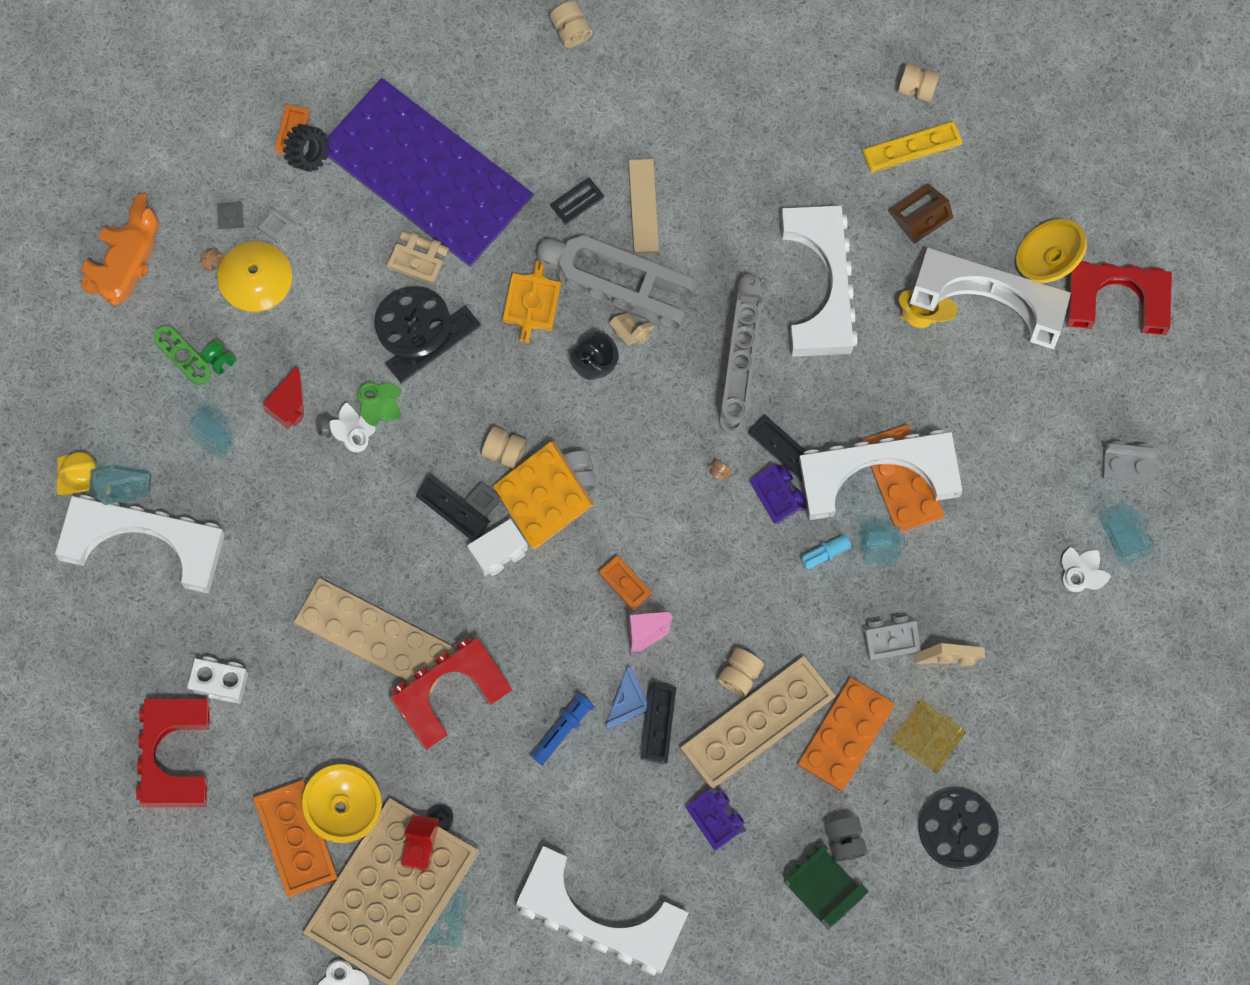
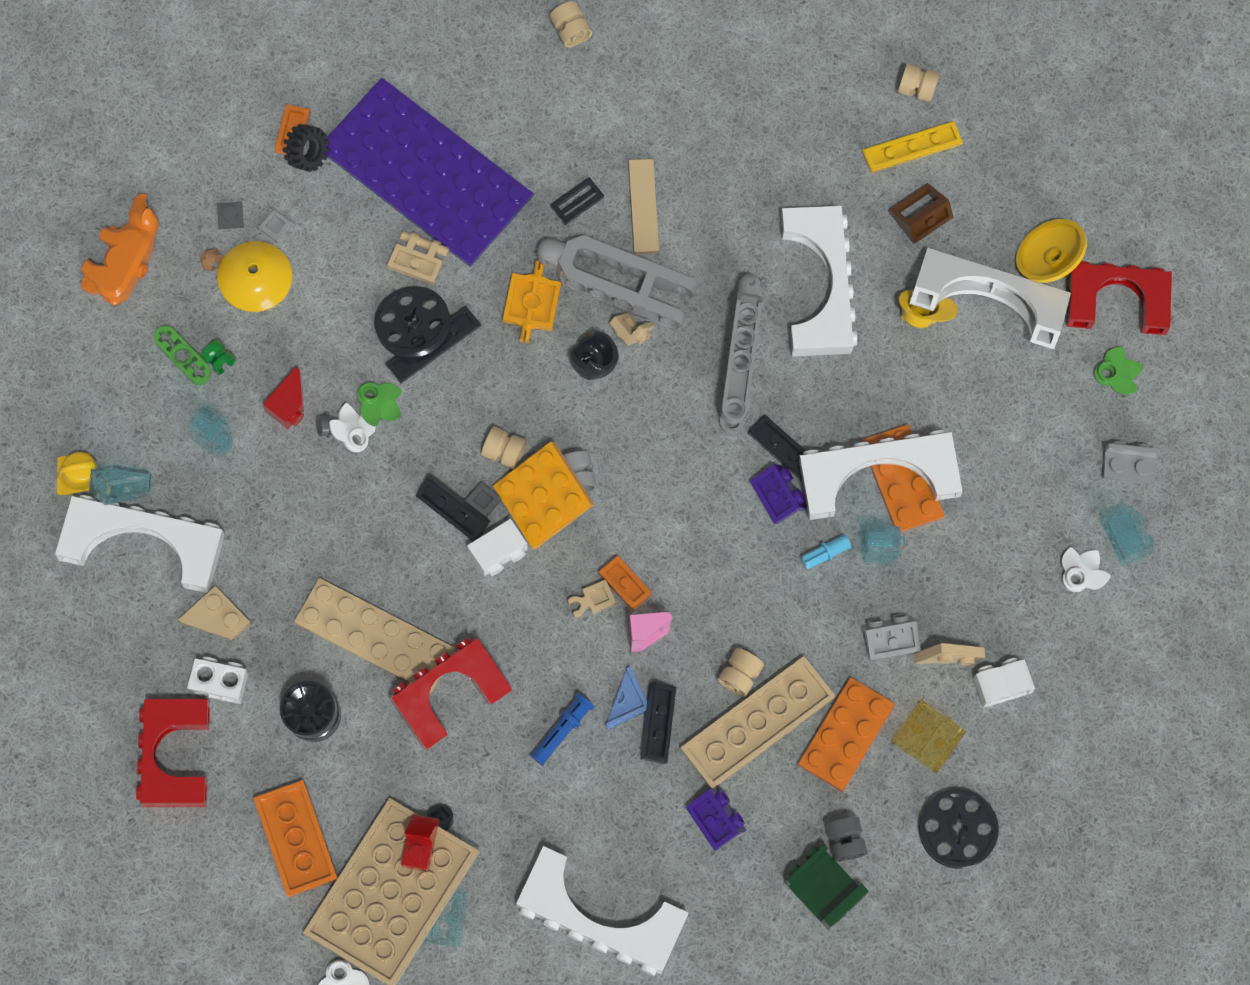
(216, 616): none -> tan wing
(310, 711): none -> black wheel
(344, 786): yellow dish -> none
(596, 598): none -> tan plate
(720, 470): medium nougat plate -> none
(1003, 682): none -> white brick
(1121, 371): none -> bright green plate

